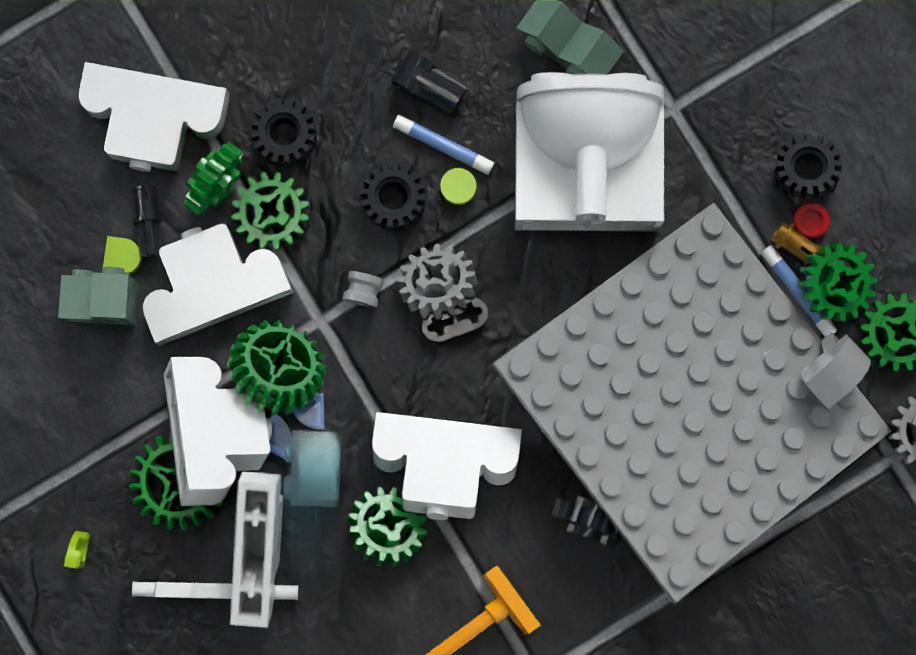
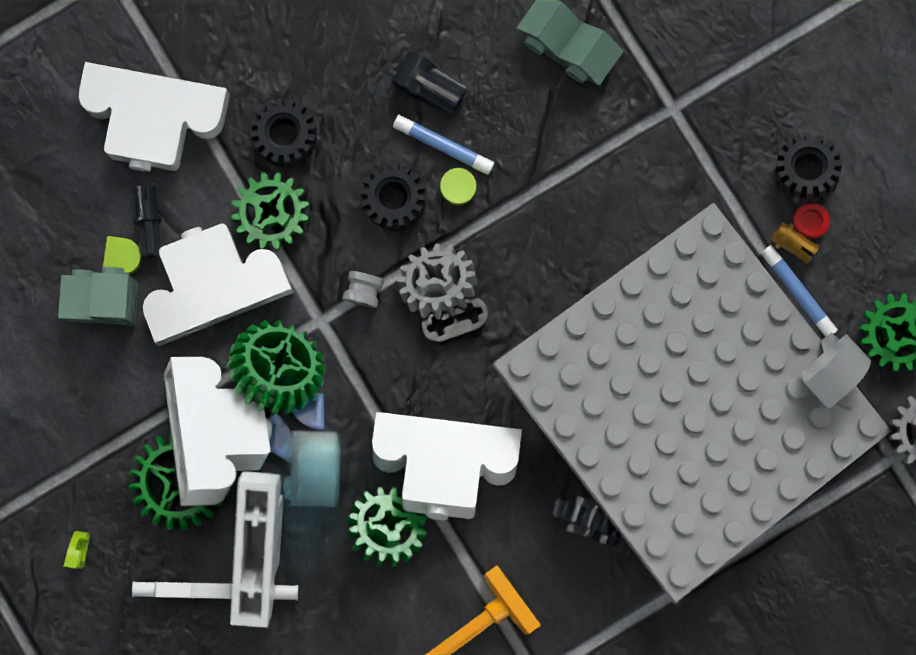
(213, 179): green gear -> none
(589, 153): white piece -> none
(826, 271): green gear -> none

